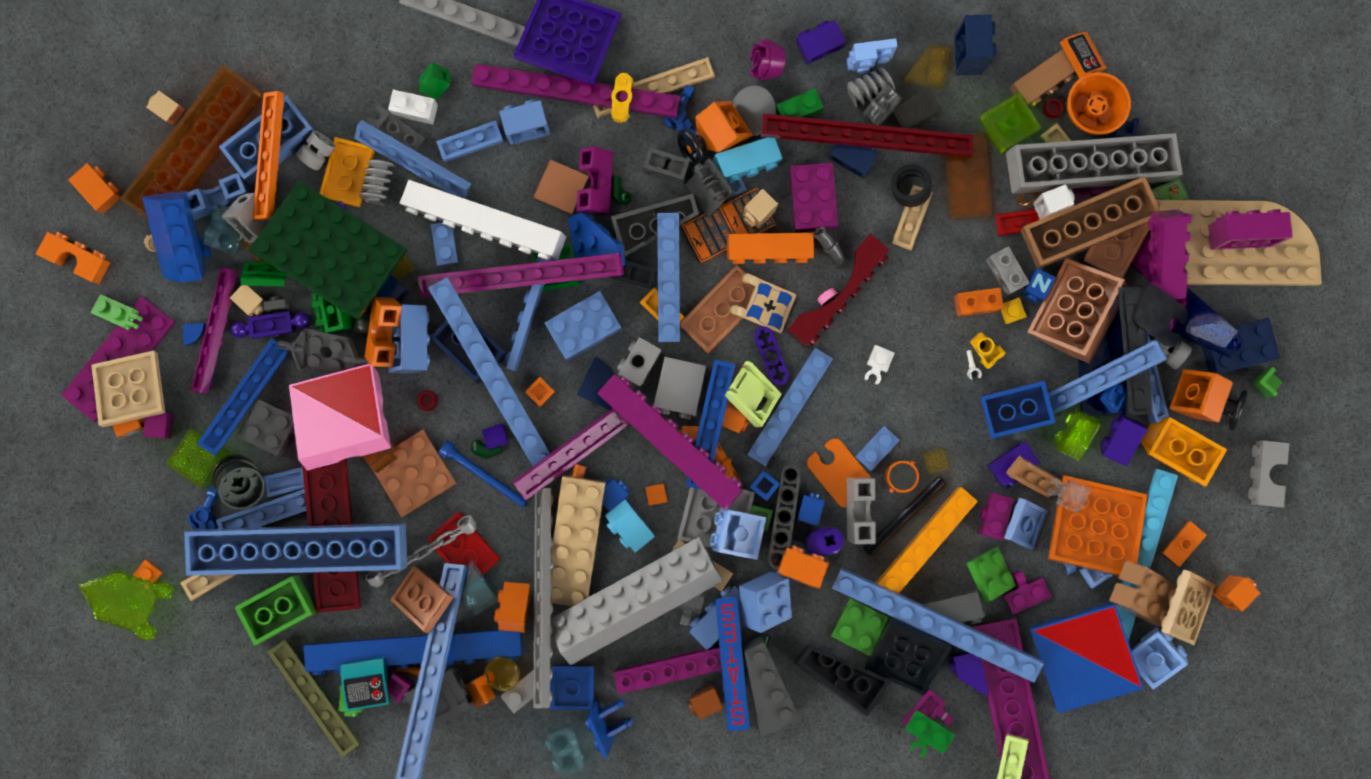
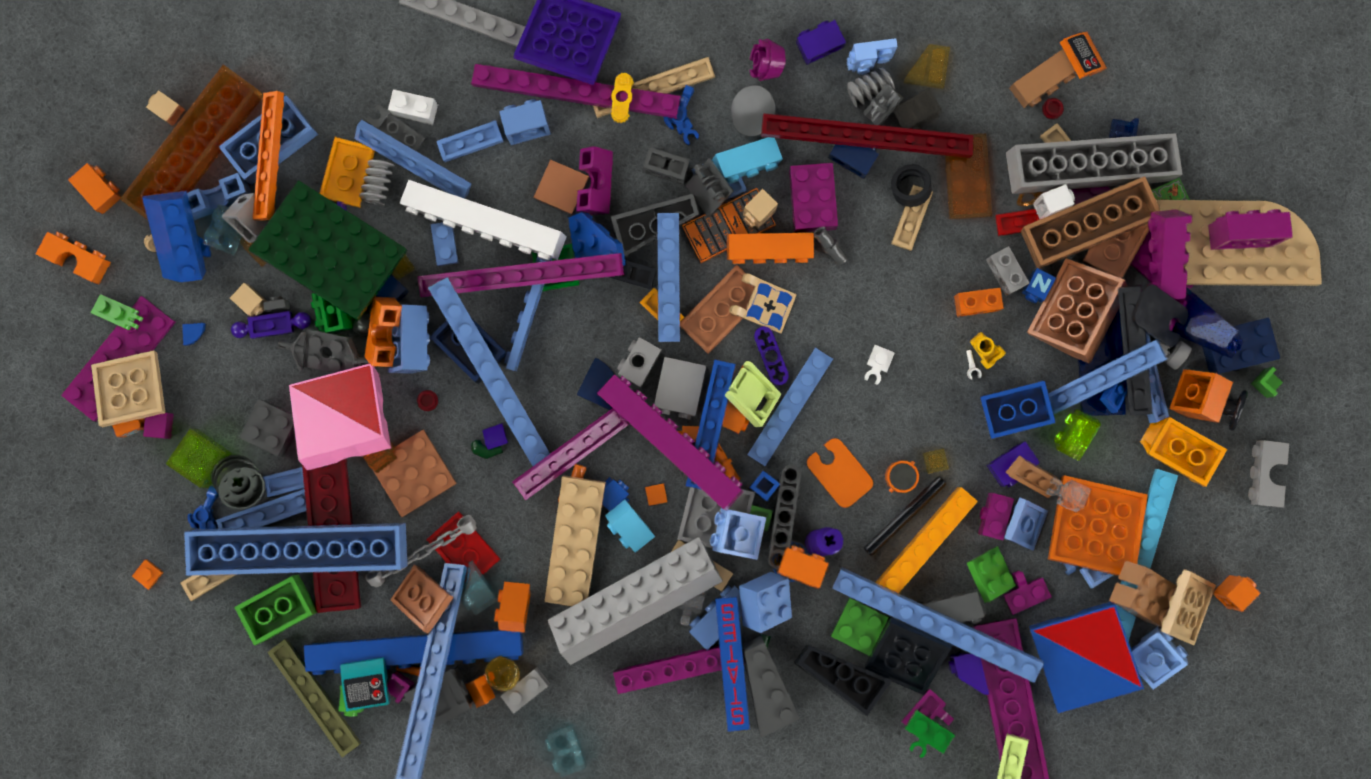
(125, 601): clear neon green shield -> none
(214, 330): magenta plate -> none
(242, 398): blue plate -> none
(262, 275): green plate -> none
(310, 155): light grey wheel -> none
(434, 81): green panel -> none
(449, 451): blue piece -> none
(540, 391): orange plate -> none
(542, 606): light grey plate -> none
(572, 687): blue plate -> none
(583, 326): medium blue brick -> none
(597, 725): blue plate -> none
(618, 193): dark green arm -> none
(705, 702): dark orange brick -> none
(718, 130): orange piece -> none
(804, 105): green brick -> none
(810, 509): blue brick -> none
(827, 296): bright pink tile -> none
(859, 522): light grey arch -> none
(866, 257): dark red arch -> none
(877, 448): medium blue plate -> none
(974, 44): dark blue brick -> none
(1009, 123): clear neon green brick -> none
(1013, 311): yellow plate -> none
(1107, 98): orange piece -> none
(1123, 439): dark purple brick -> none
(1183, 543): orange plate -> none

